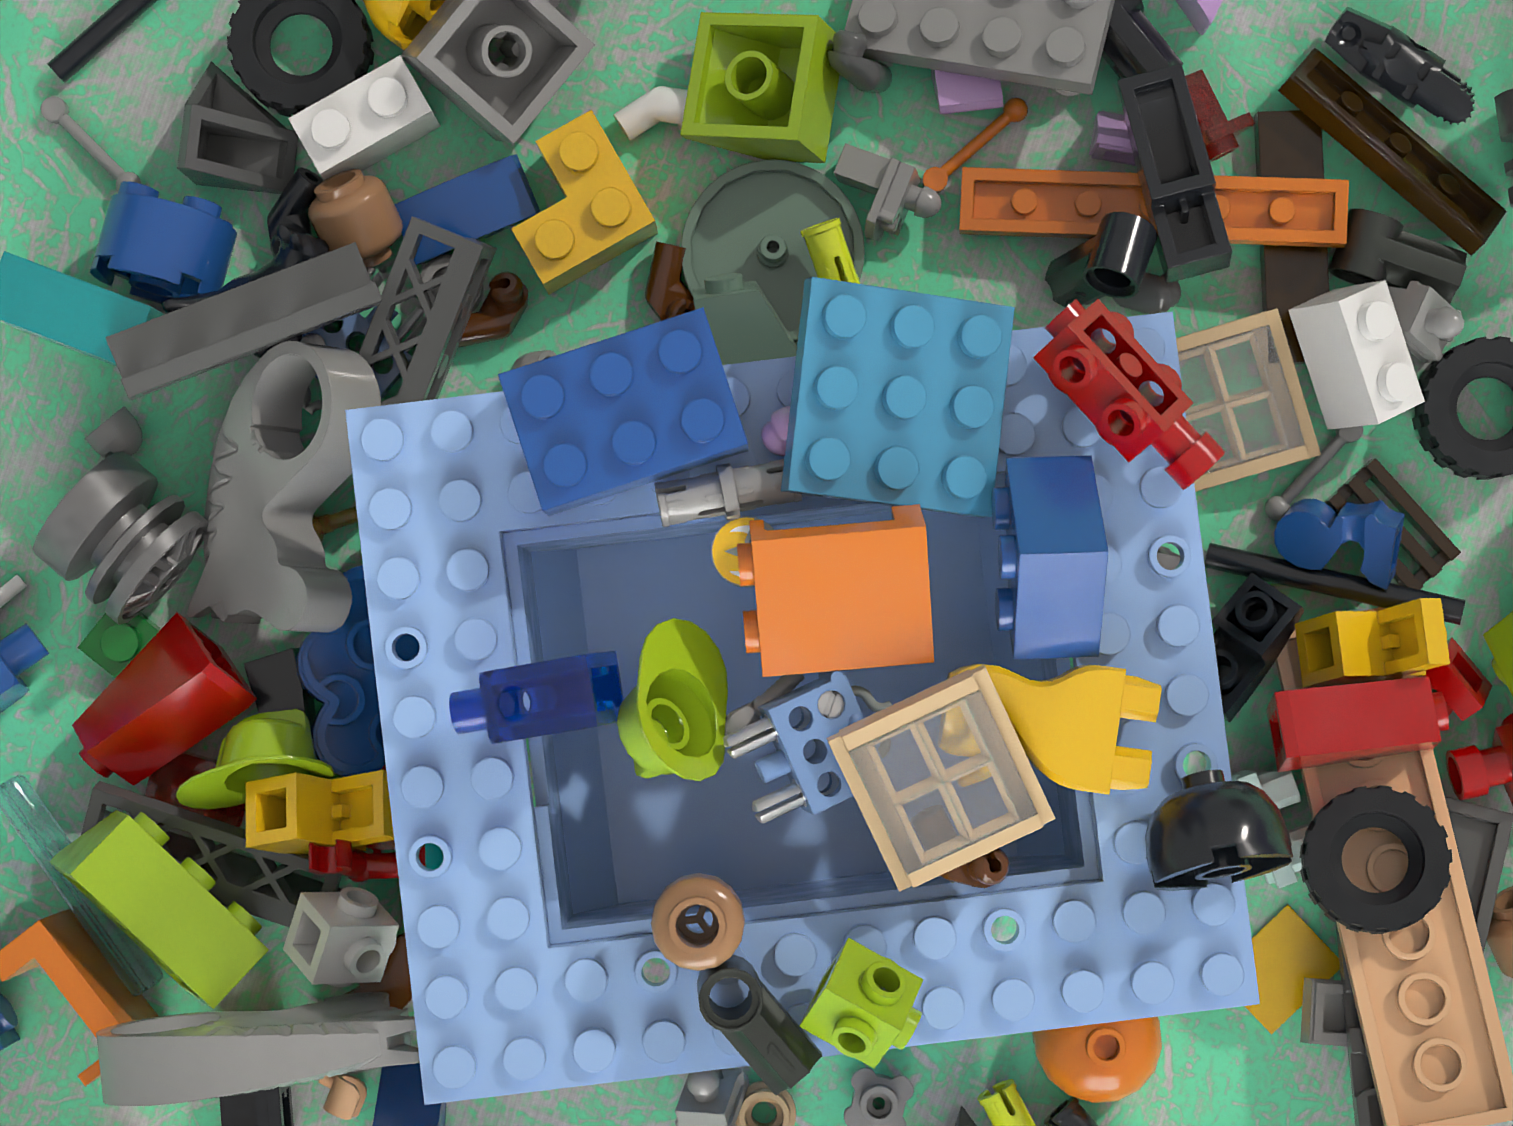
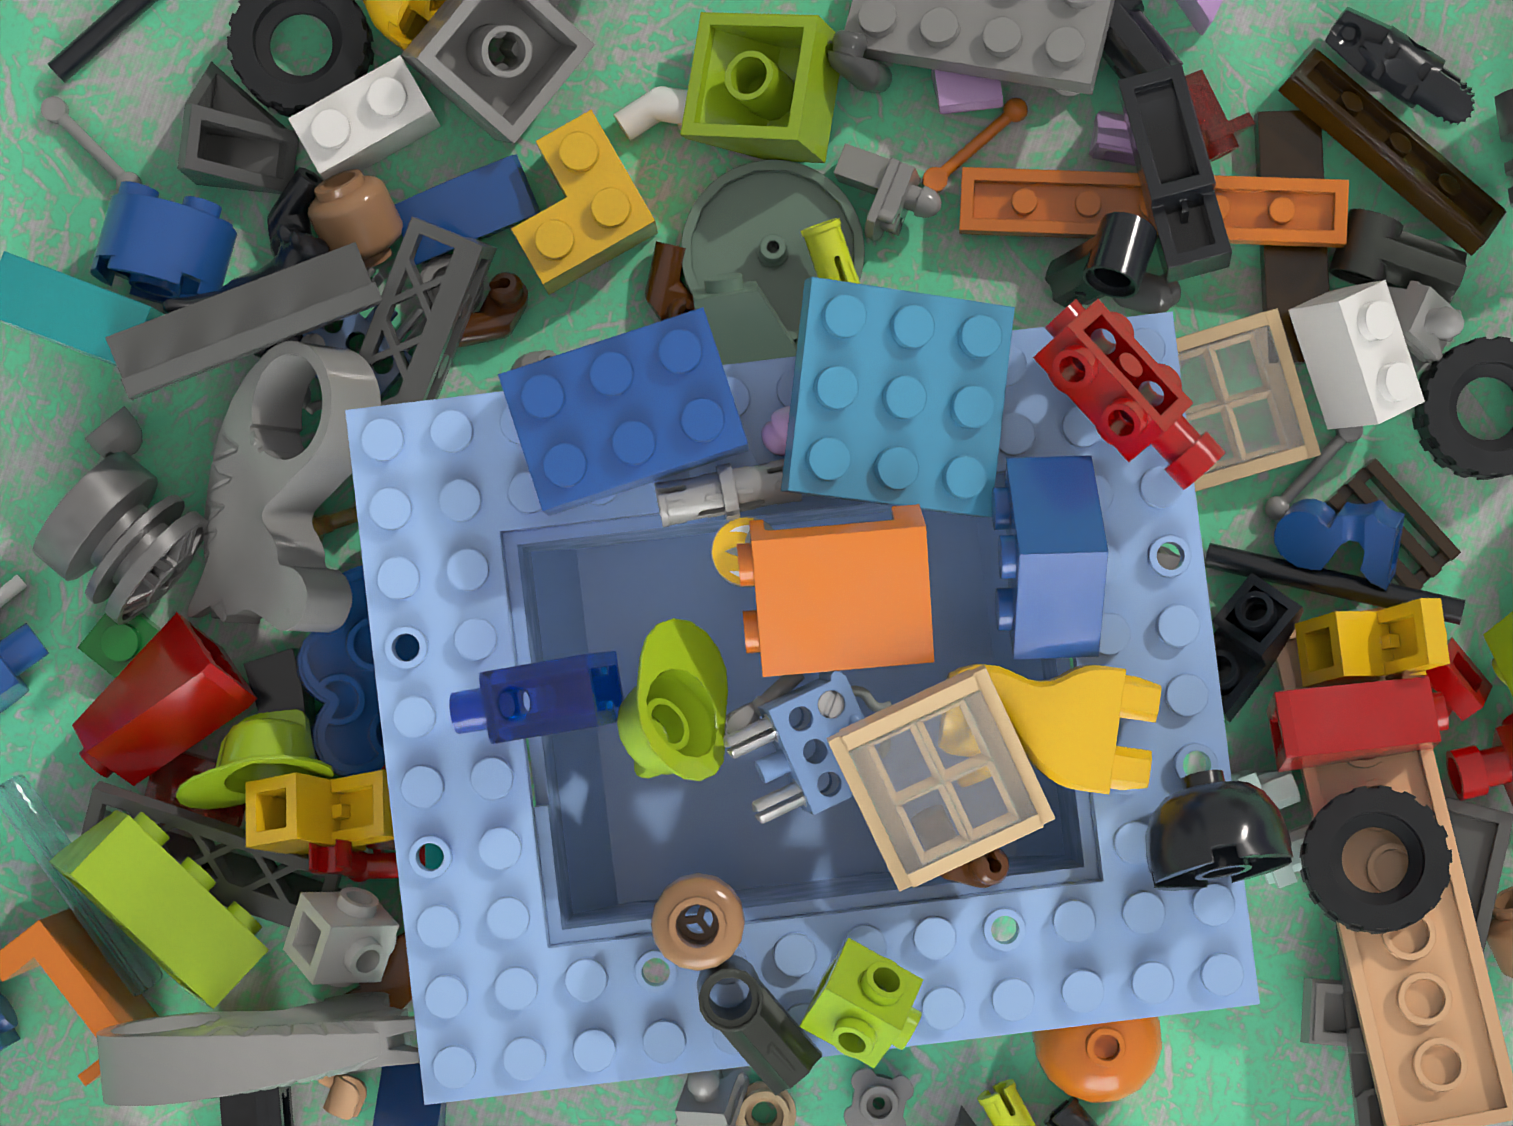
(1283, 956): yellow sticker -> none

